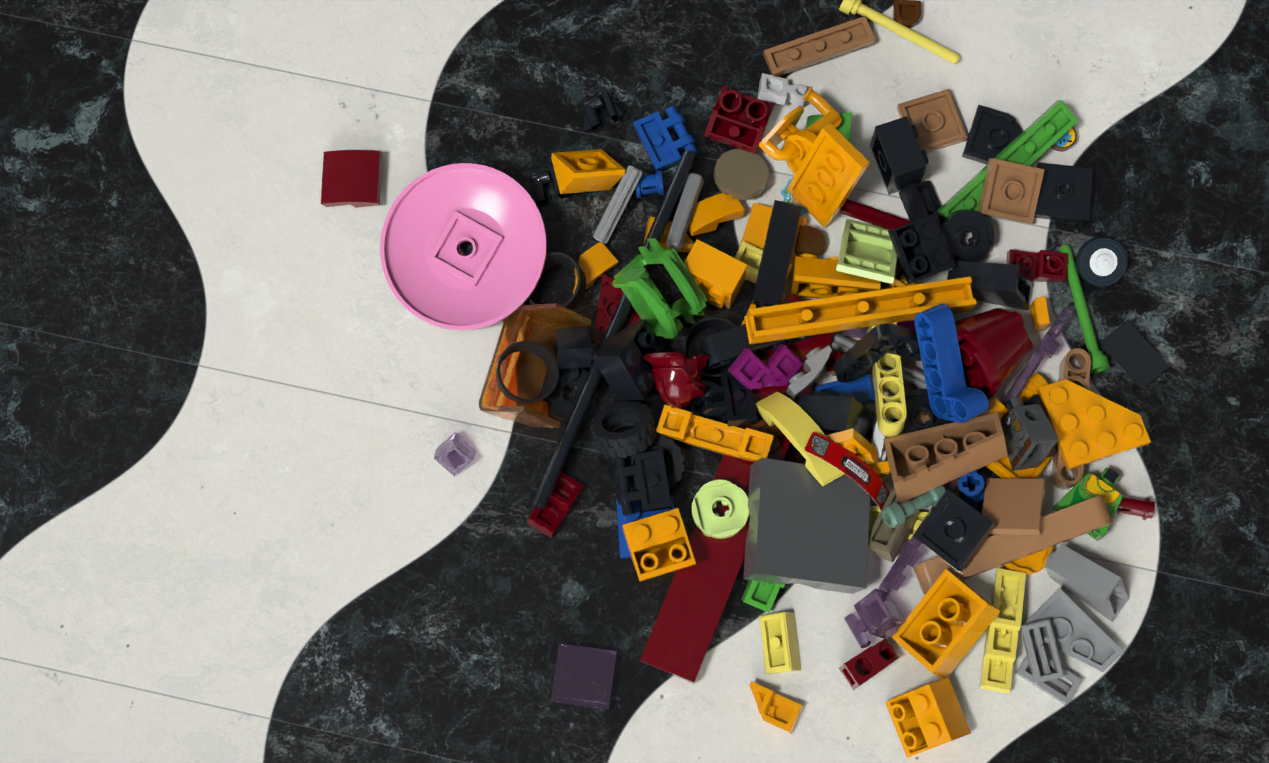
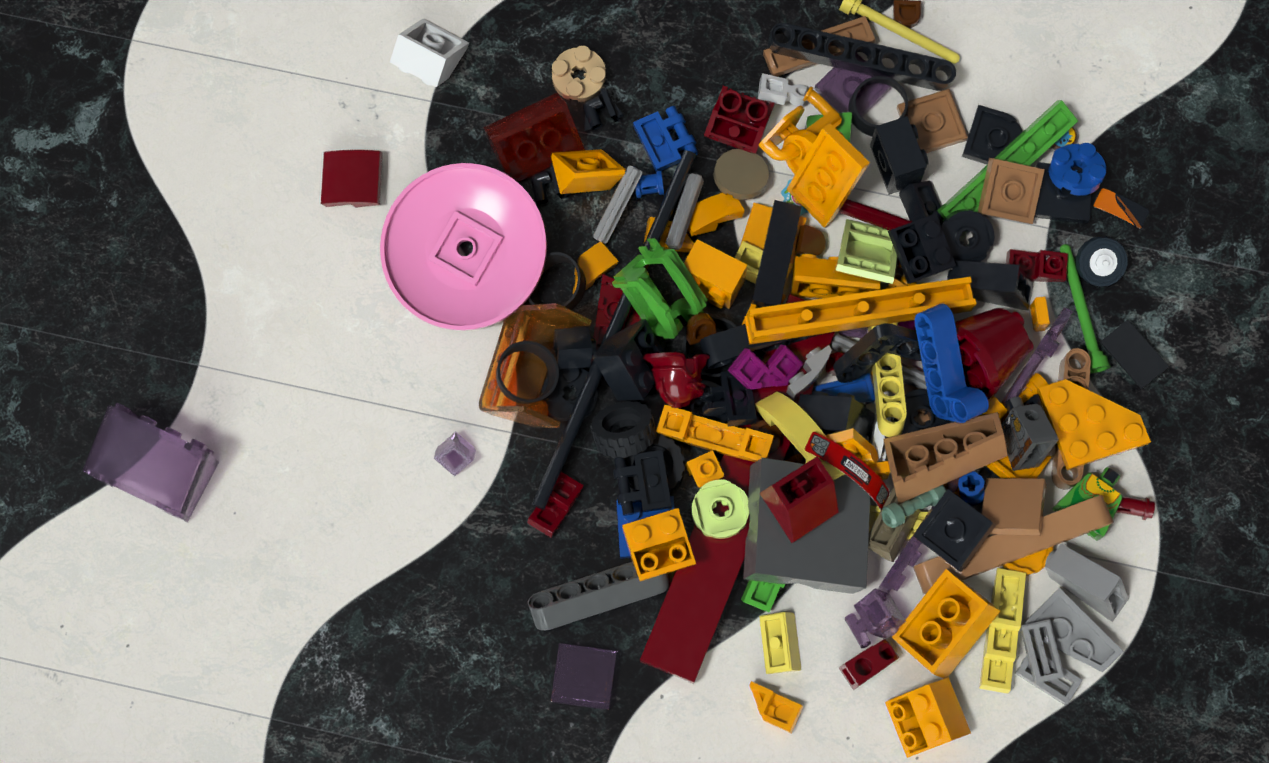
(150, 462): none -> clear purple windscreen
(428, 52): none -> white slope
(531, 135): none -> clear red slope
(574, 88): none -> tan plate
(592, 596): none -> dark grey beam
(699, 327): none -> reddish brown tile
(704, 469): none -> light orange bracket
(802, 499): none -> dark red slope
(840, 84): none -> clear purple tile
(861, 124): none -> black tyre
(874, 53): none -> black beam
(1079, 155): none -> blue plate
(1121, 207): none -> sticker

